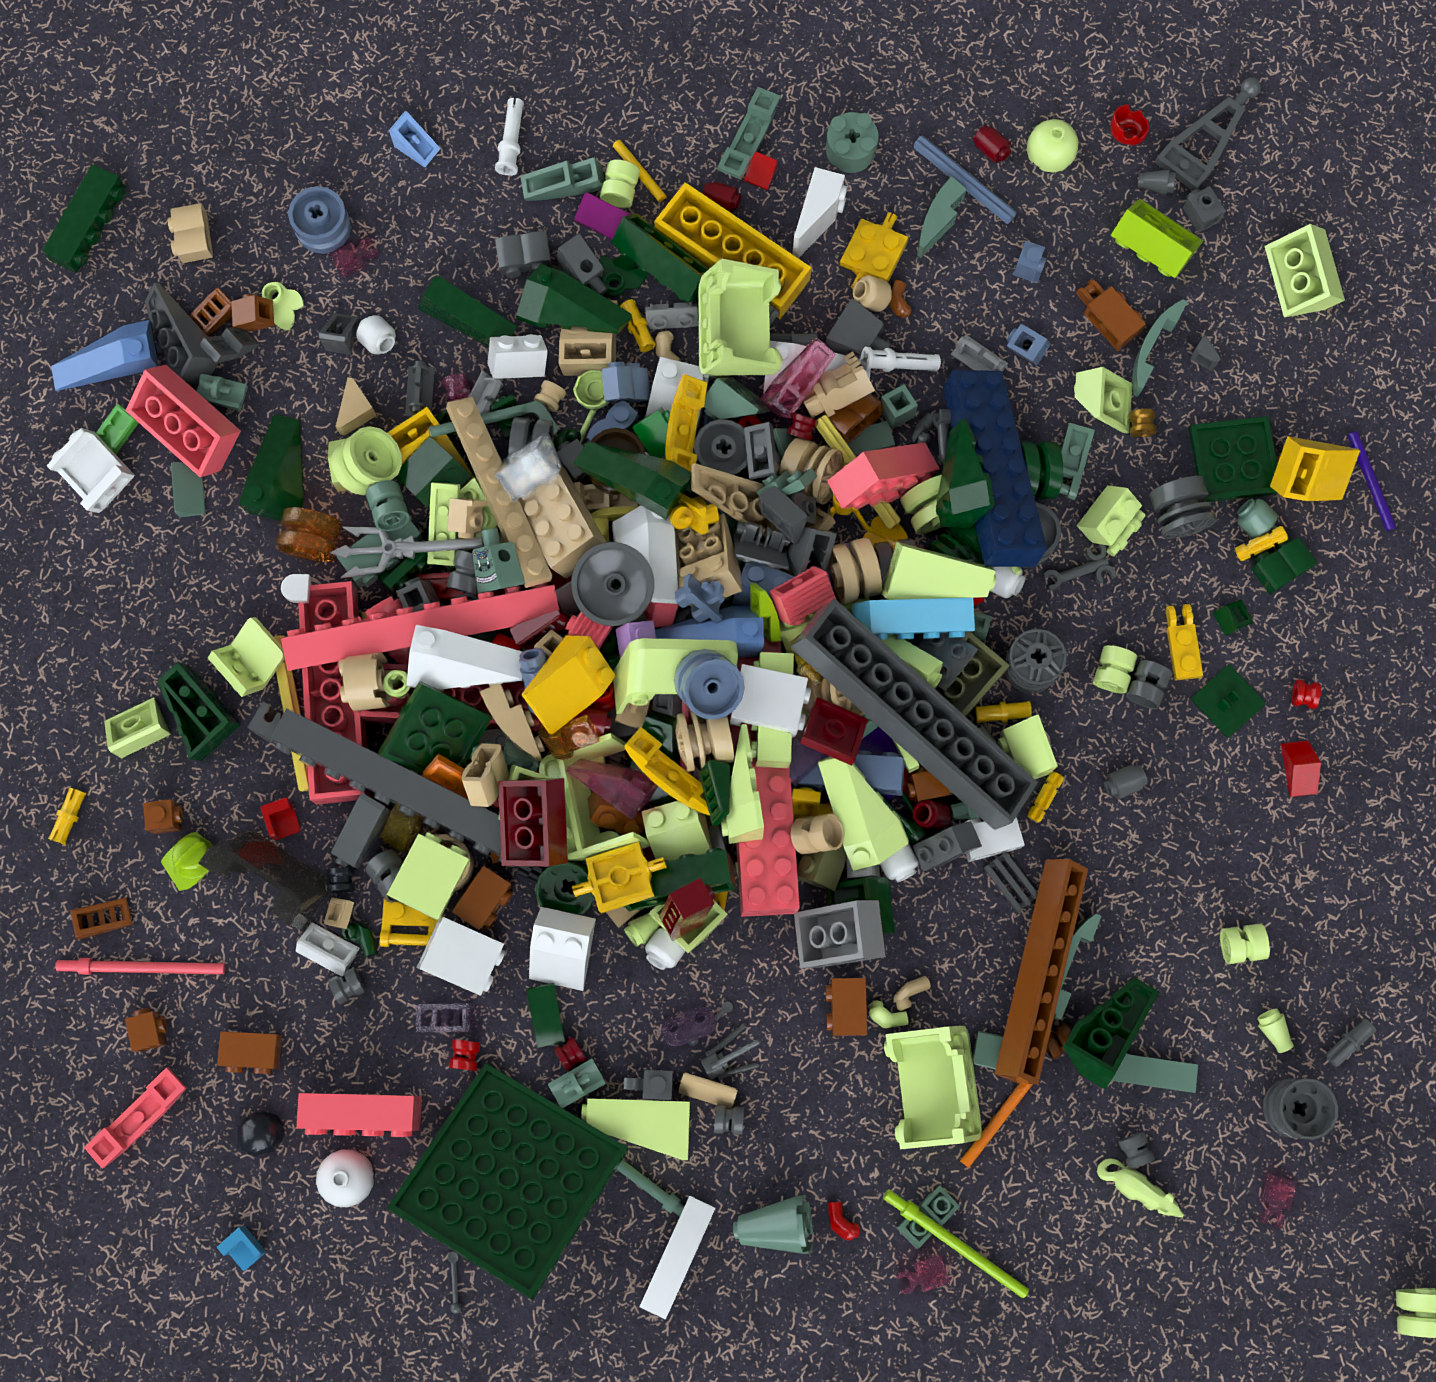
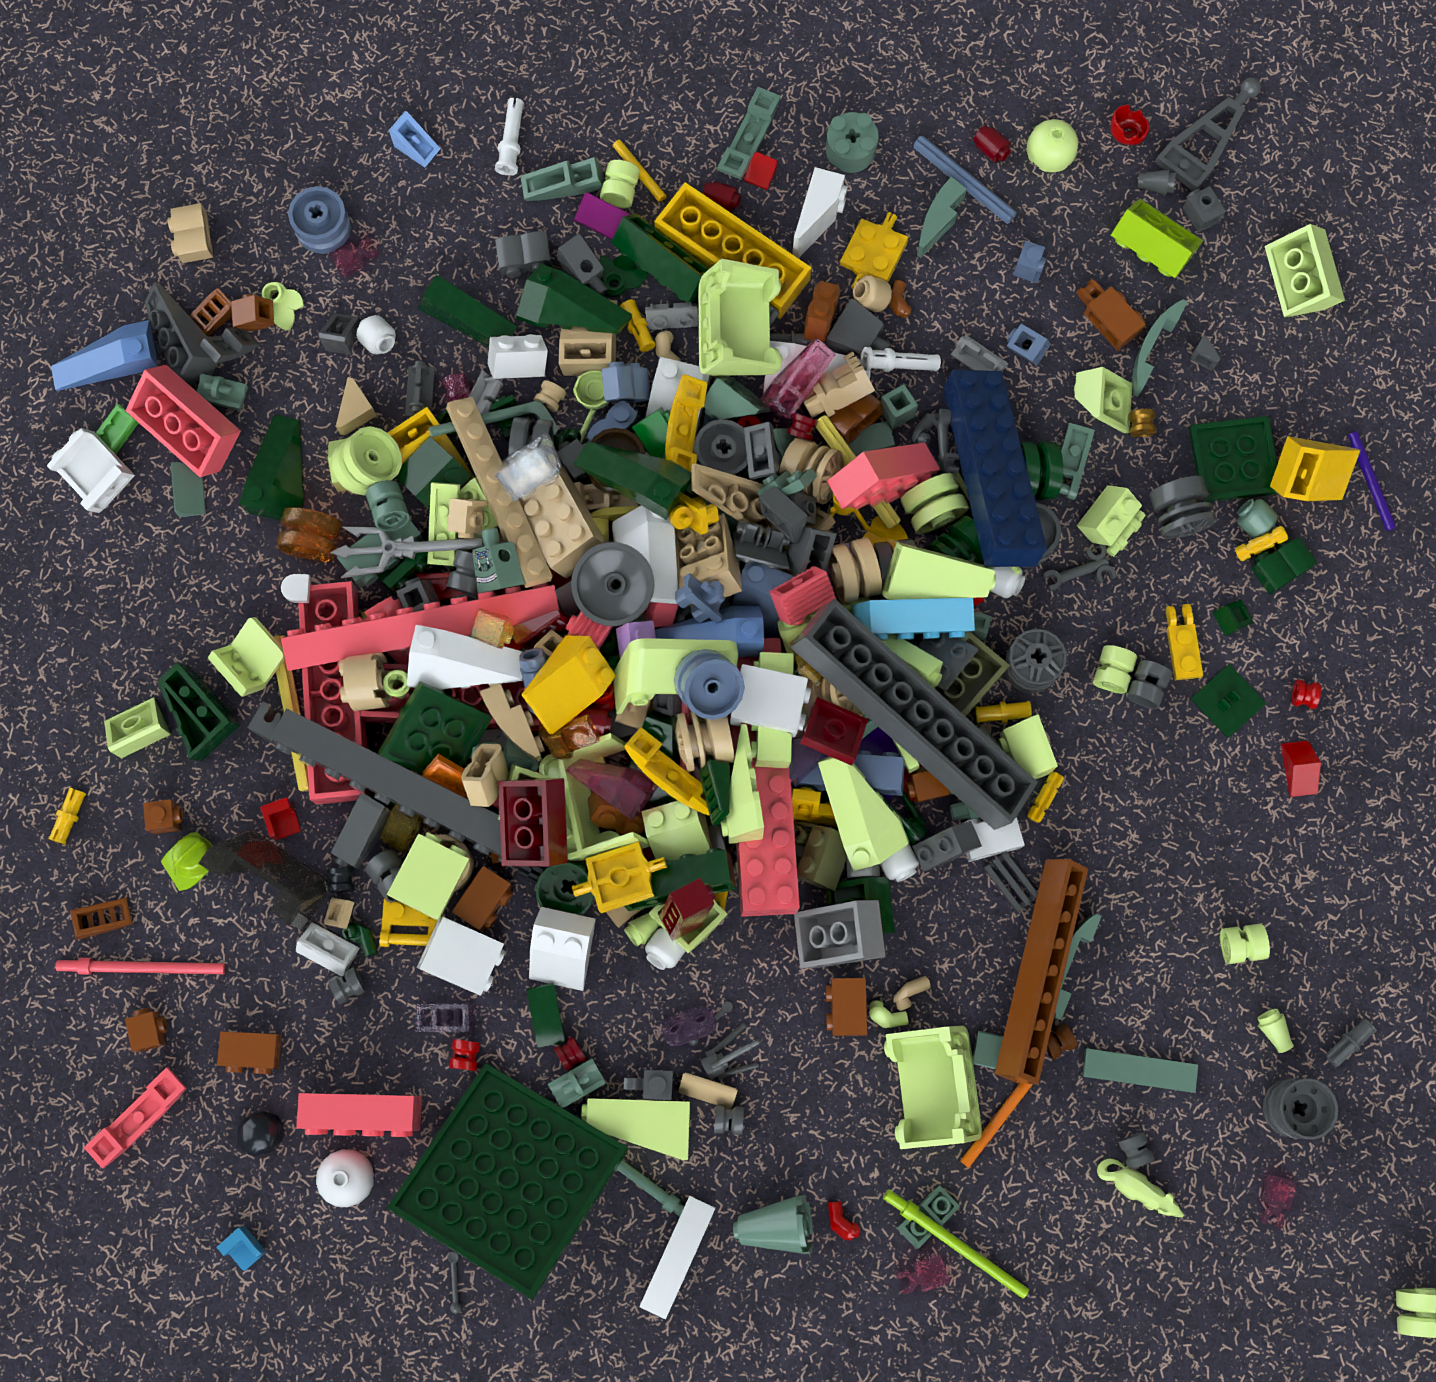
(84, 218): dark green brick -> none
(492, 628): none -> clear yellow slope
(763, 606): lime slope -> none
(817, 834): tan wheel -> none
(821, 311): none -> dark orange brick
(932, 814): dark red brick -> none
(964, 489): dark green wedge -> none
(1106, 1034): dark green wedge -> none
(1125, 781): dark grey brick -> none

